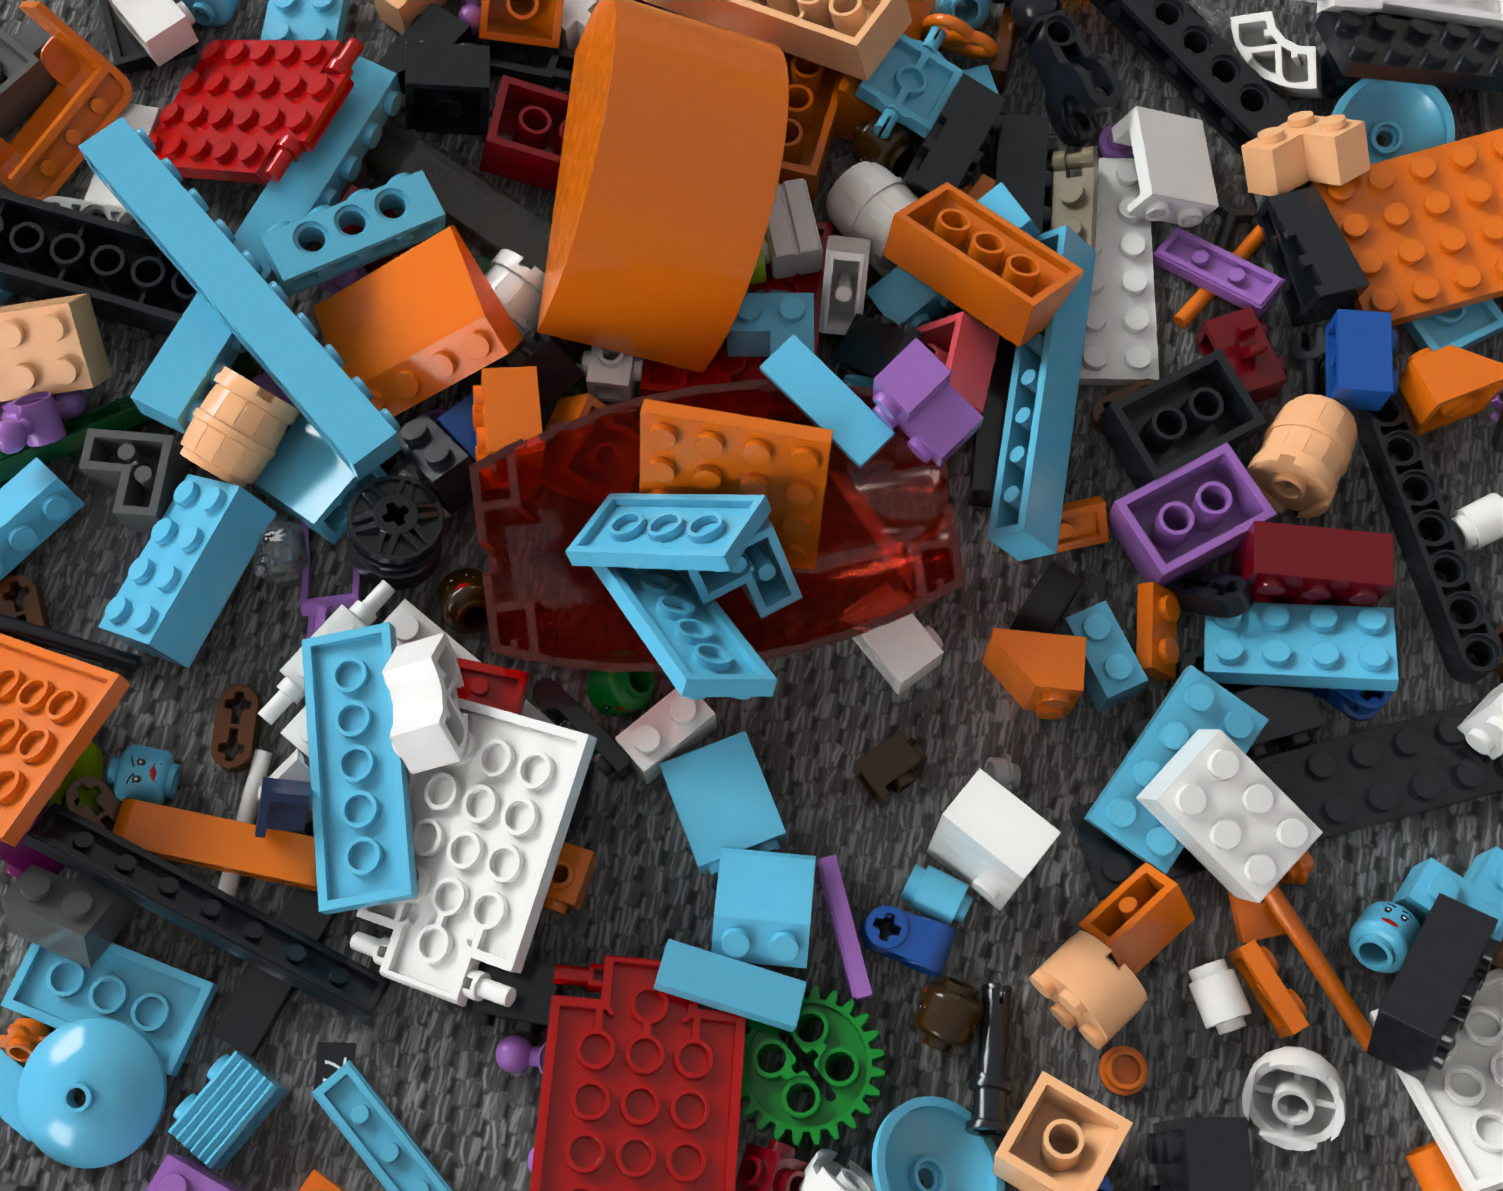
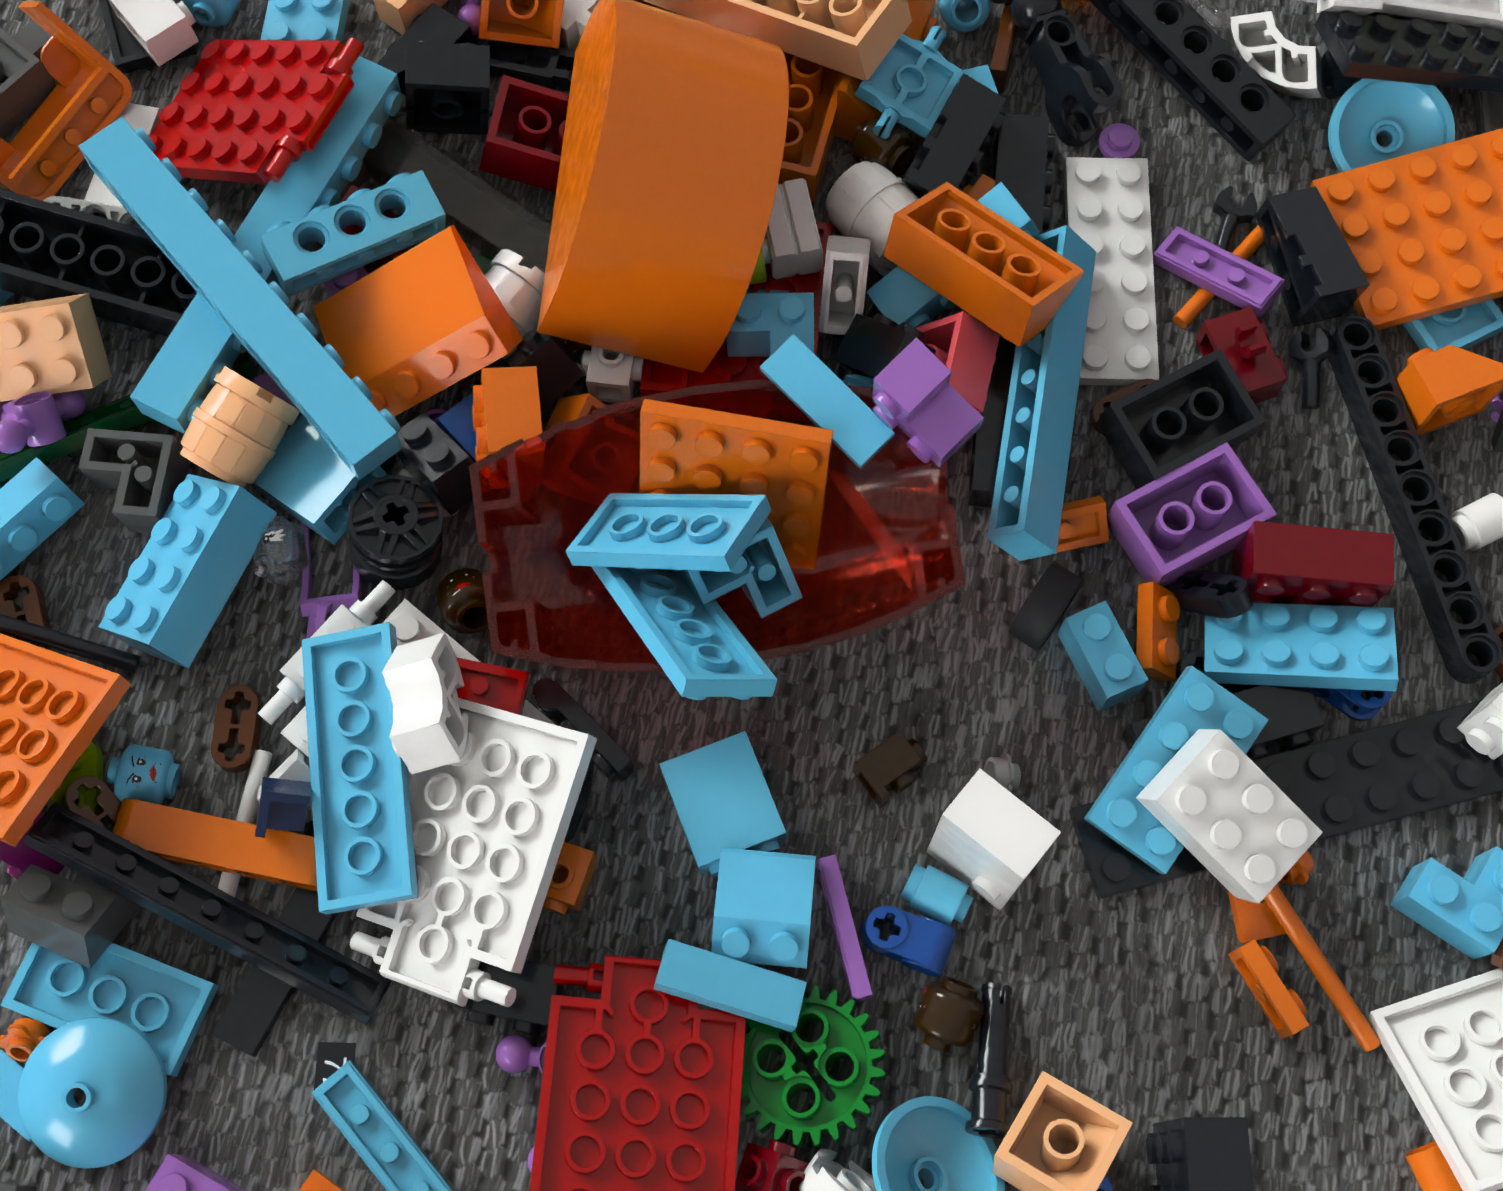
(226, 1109): medium azure brick -> none
(619, 692): green head -> none
(666, 732): white brick -> none
(902, 651): white brick -> none
(961, 36): orange piece -> none
(1038, 669): orange slope -> none
(1076, 197): dark tan plate -> none
(1089, 989): light nougat brick -> none
(1123, 1070): orange plate -> none
(1139, 917): orange brick -> none
(1170, 166): white panel -> none
(1219, 996): white brick -> none
(1295, 1098): white cylinder -> none
(1305, 455): light nougat piece -> none
(1306, 150): light nougat brick -> none
(1360, 359): blue brick -> none
(1383, 936): medium azure head -> none
(1434, 988): black brick -> none

